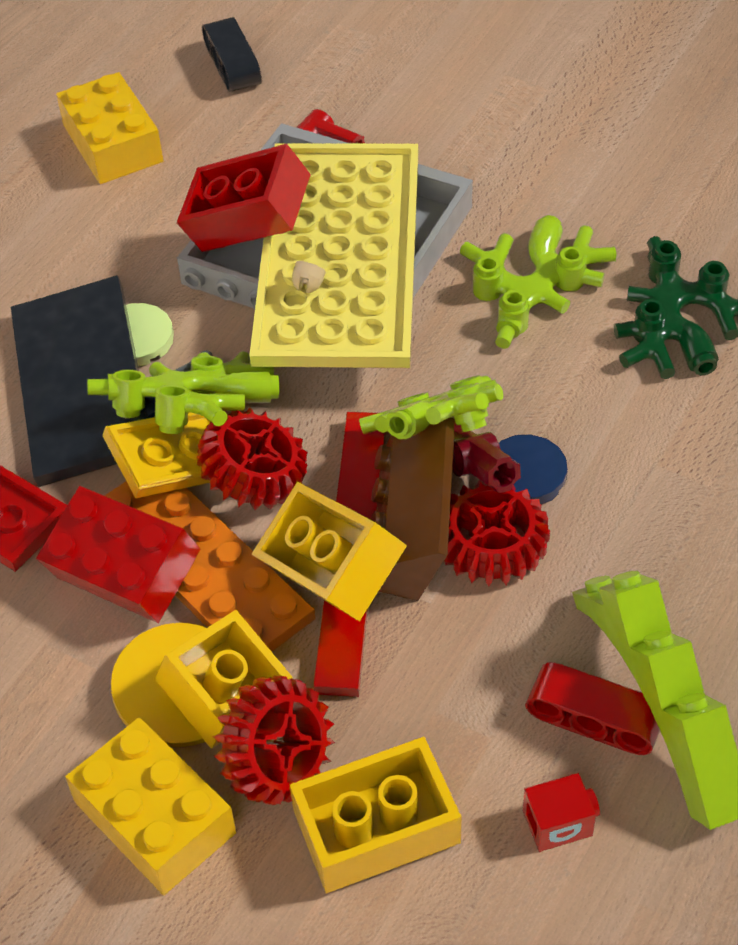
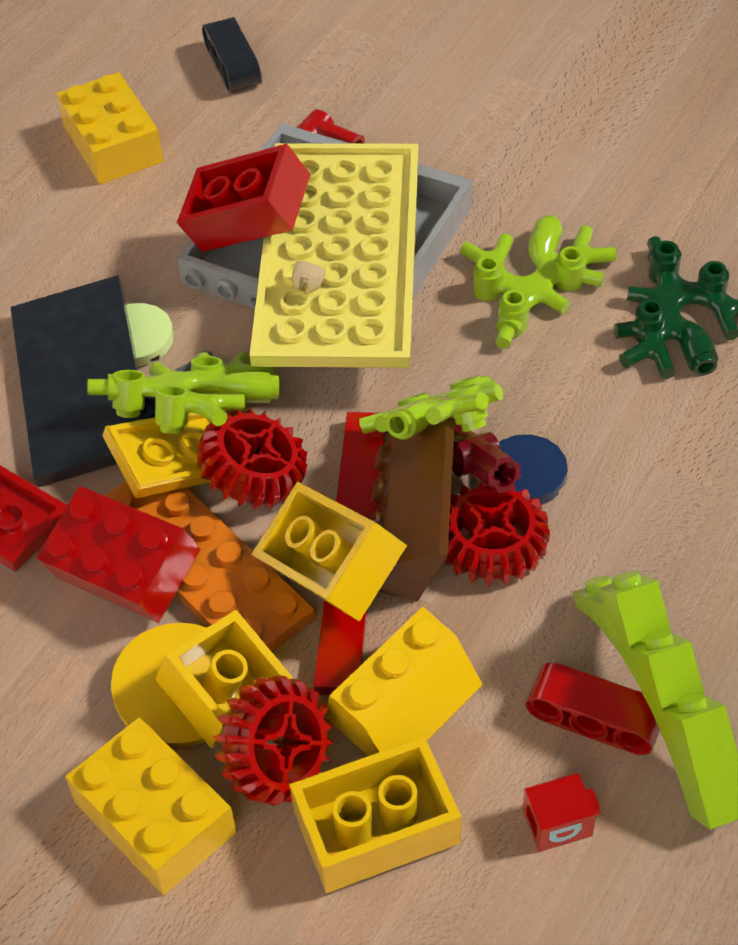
(405, 687): none -> yellow slope

